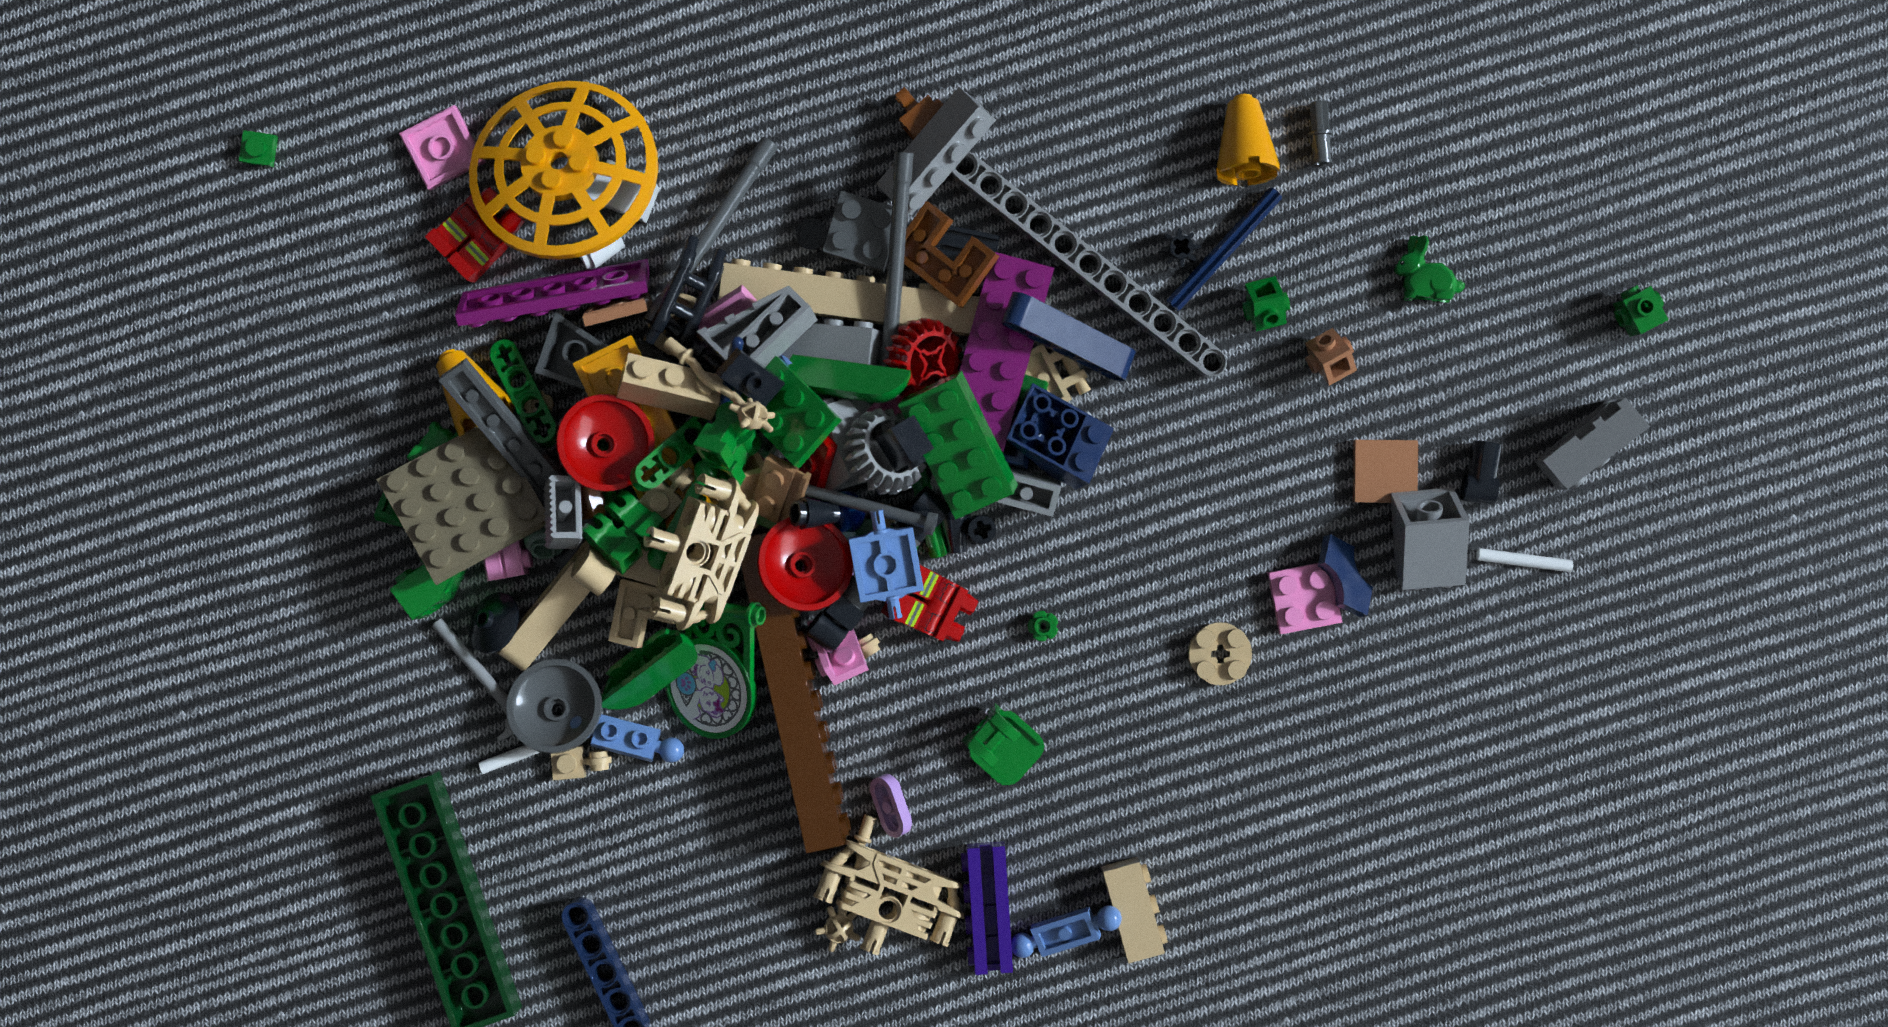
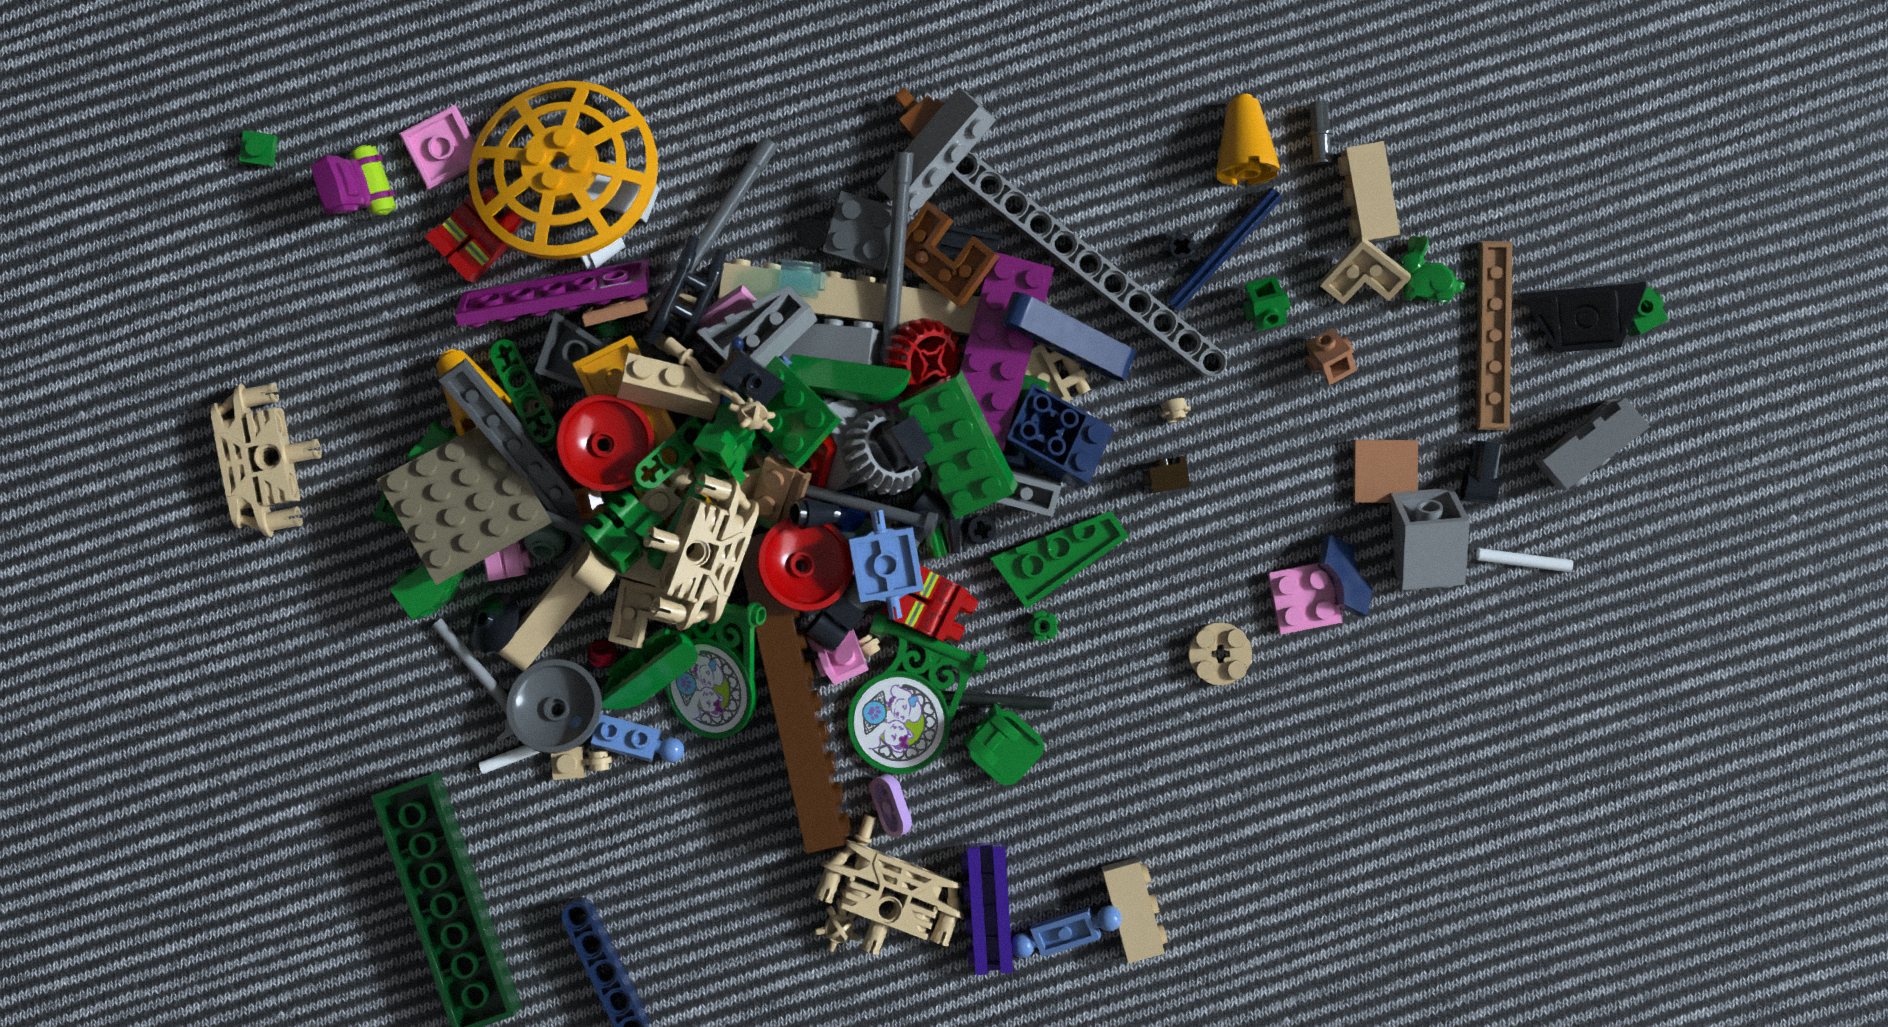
(244, 450): none -> tan piece
(353, 183): none -> magenta piece
(562, 513): light grey brick -> none
(602, 653): none -> dark red plate
(609, 328): none -> green plate
(803, 277): none -> clear light blue brick
(902, 717): none -> piece
(1001, 700): none -> pearl dark grey bar
(1051, 560): none -> green wing
(1166, 476): none -> dark brown brick
(1174, 410): none -> tan plate
(1364, 265): none -> tan plate
(1369, 192): none -> tan brick
(1493, 335): none -> medium nougat tile
(1586, 315): none -> black wing

